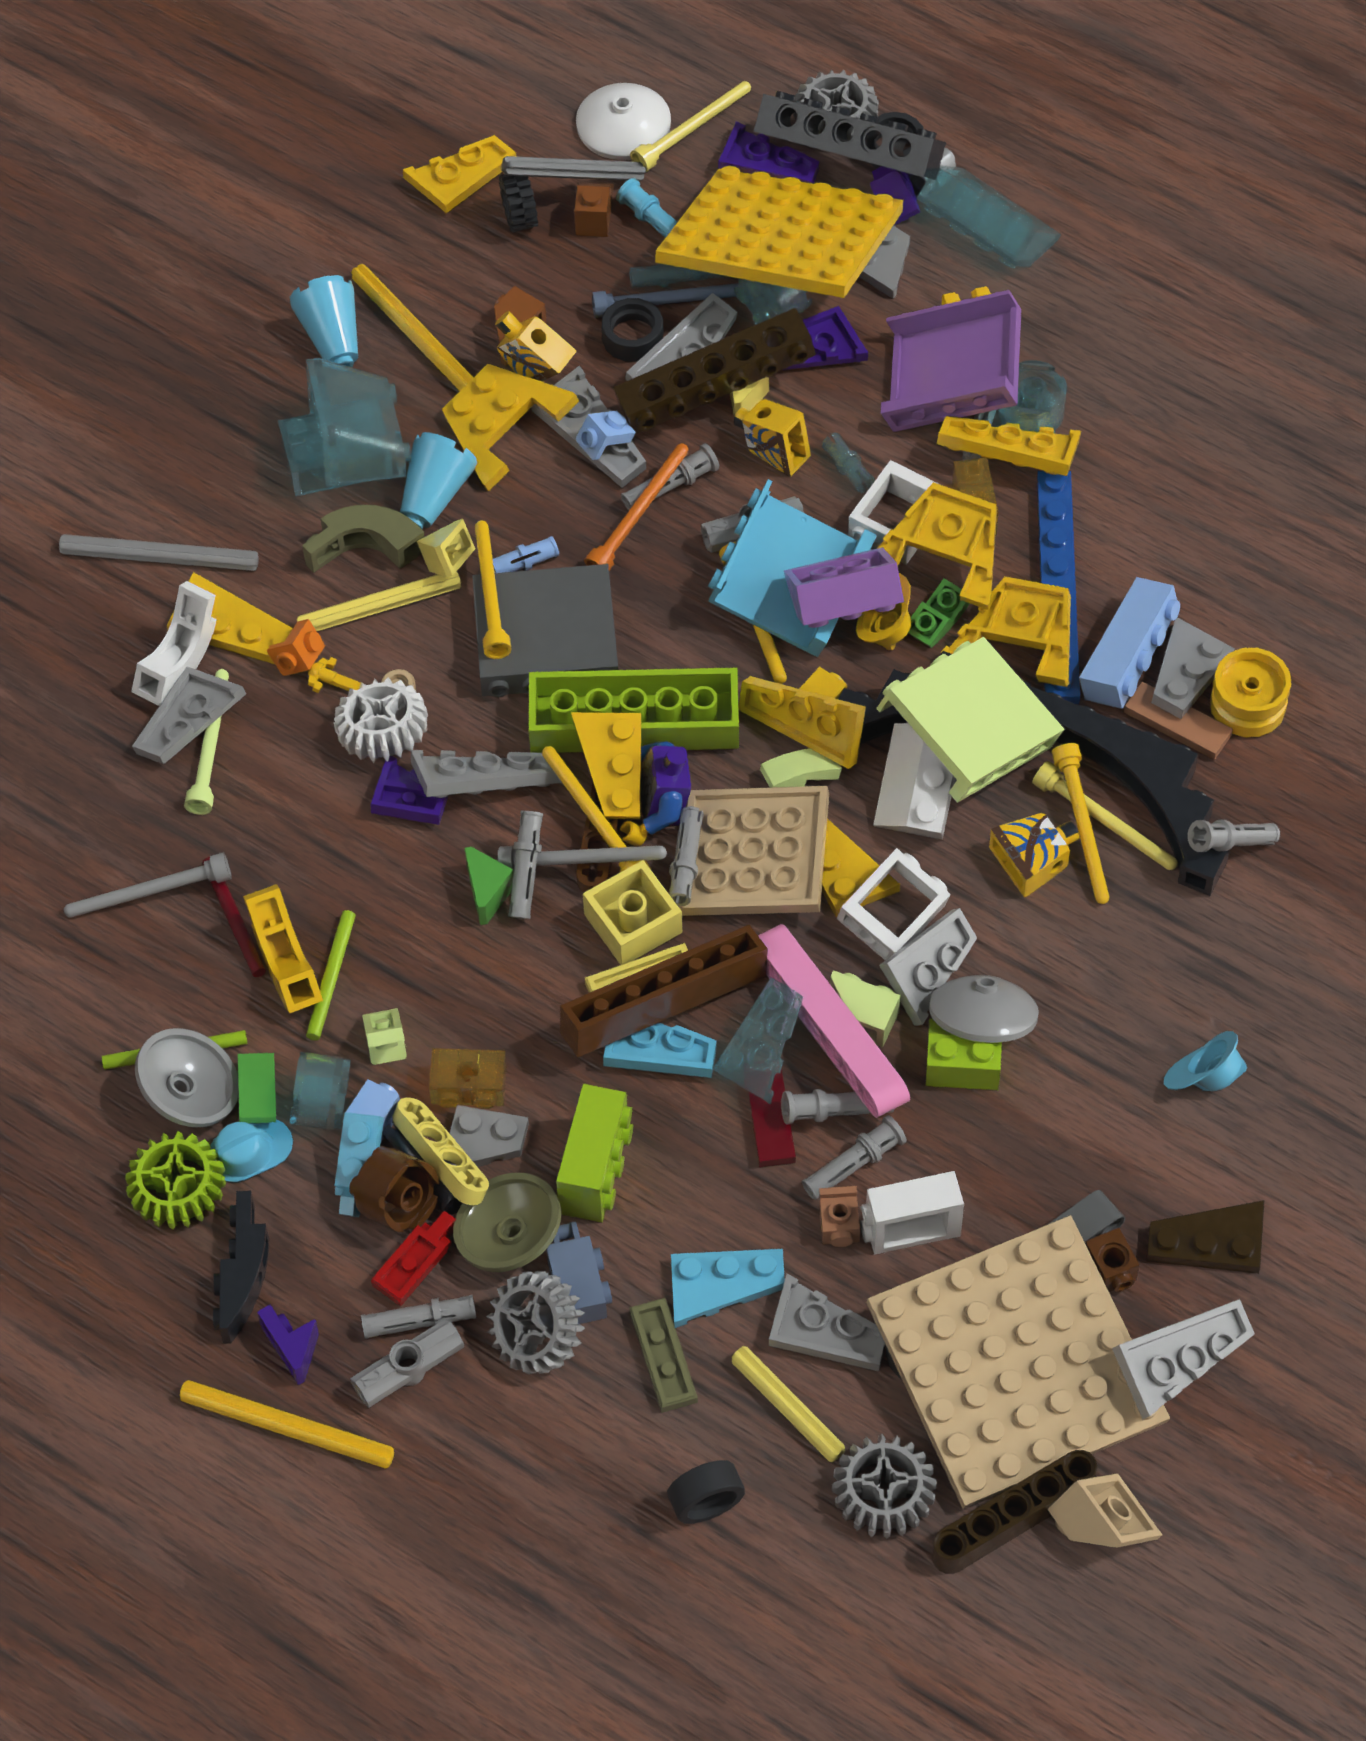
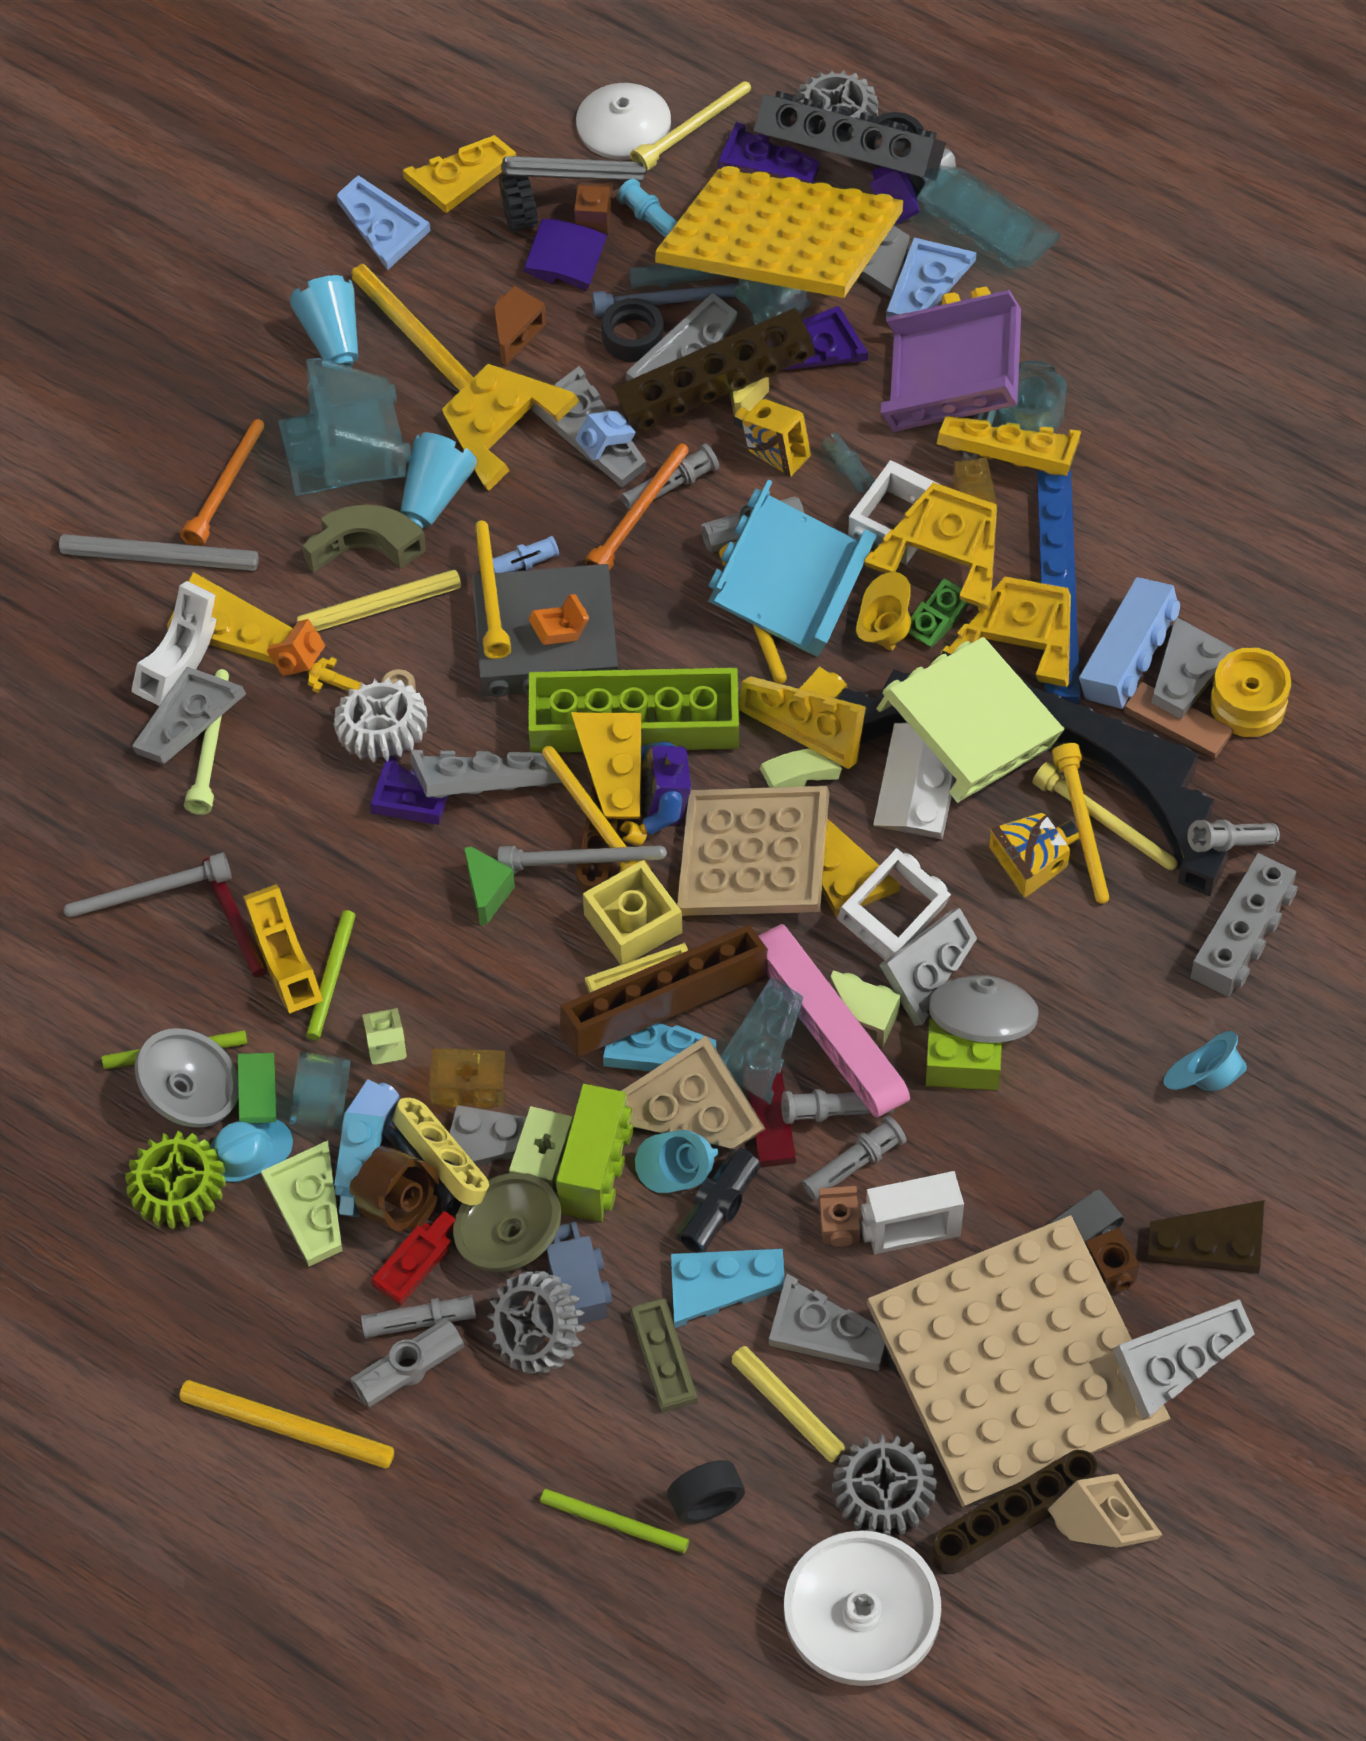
(196, 530): none -> orange piece
(244, 1272): black slope -> none
(292, 1346): dark purple slope -> none
(307, 1201): none -> yellowish green wing
(382, 220): none -> light blue wing
(447, 548): light yellow slope -> none
(525, 864): light grey pin -> none
(532, 347): yellow torso -> none
(542, 1132): none -> yellowish green brick
(560, 623): none -> orange bracket
(564, 253): none -> dark purple slope
(614, 1521): none -> lime bar
(674, 1161): none -> medium azure piece
(684, 867): light grey pin -> none
(695, 1095): none -> tan plate
(718, 1200): none -> black piece
(844, 587): medium lavender slope -> none
(862, 1608): none -> white dish
(927, 275): none -> light blue wing
(1244, 924): none -> light grey brick

